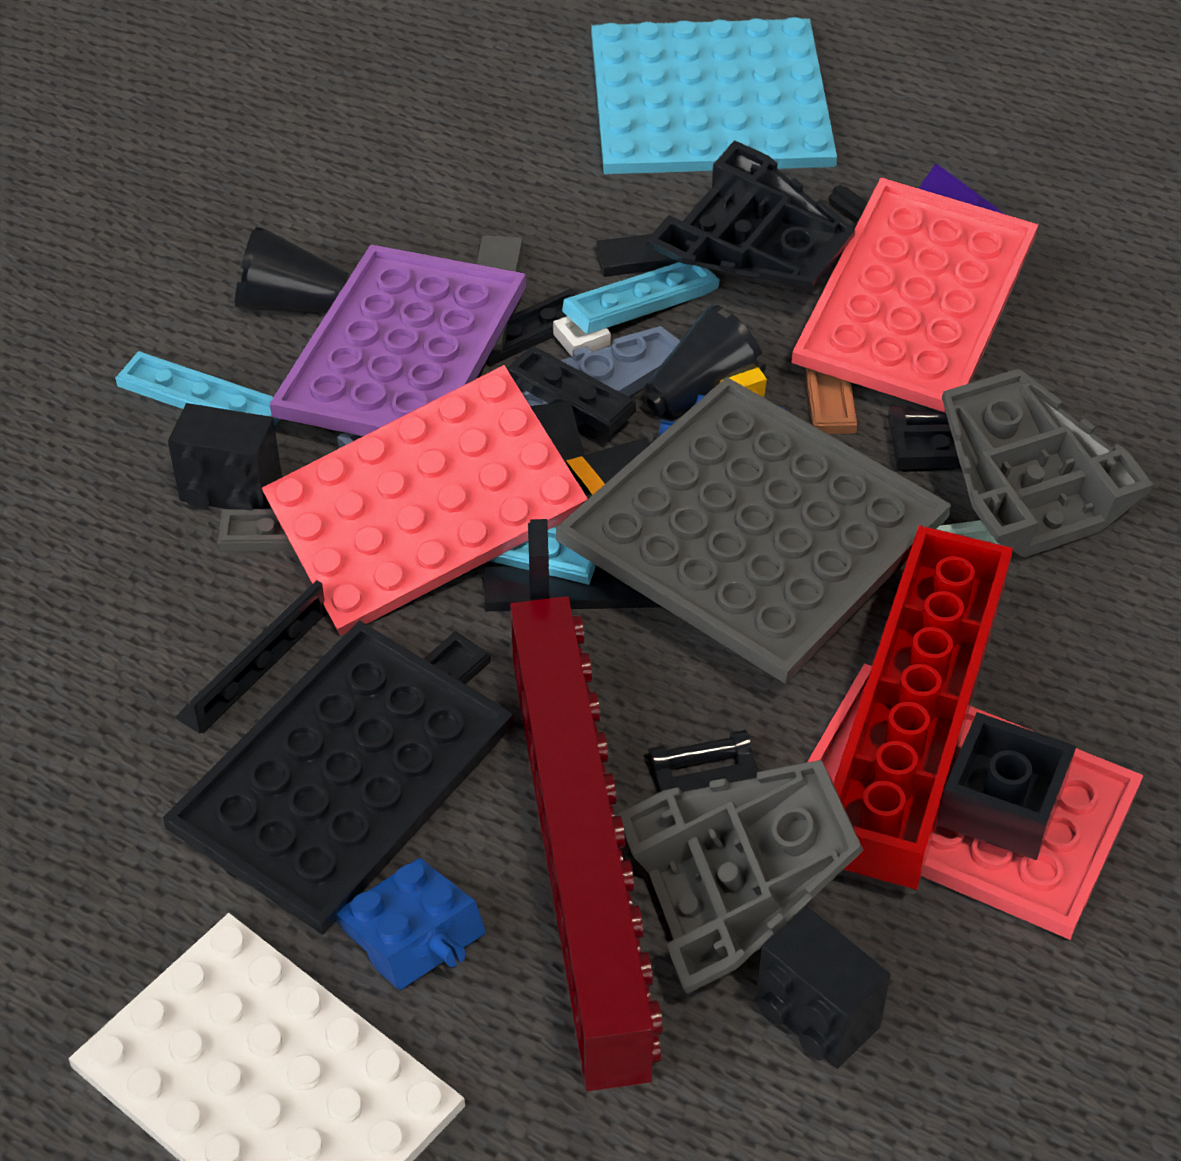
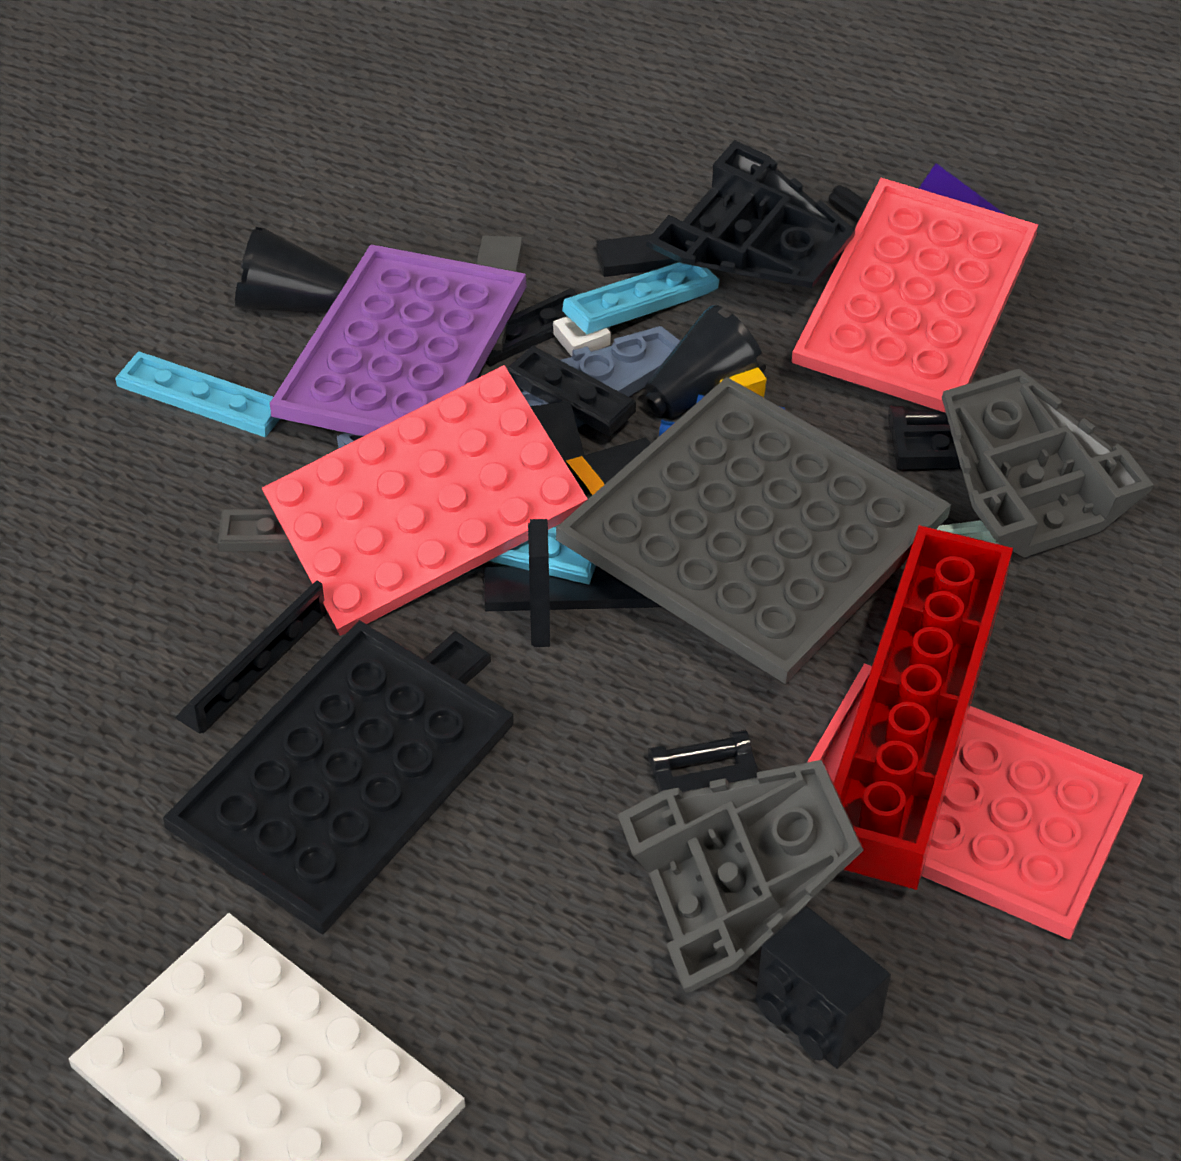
(224, 457): black brick -> none
(412, 923): blue plate -> none
(582, 847): dark red brick -> none
(689, 89): medium azure plate -> none
(830, 403): nougat tile -> none
(1006, 785): black brick -> none

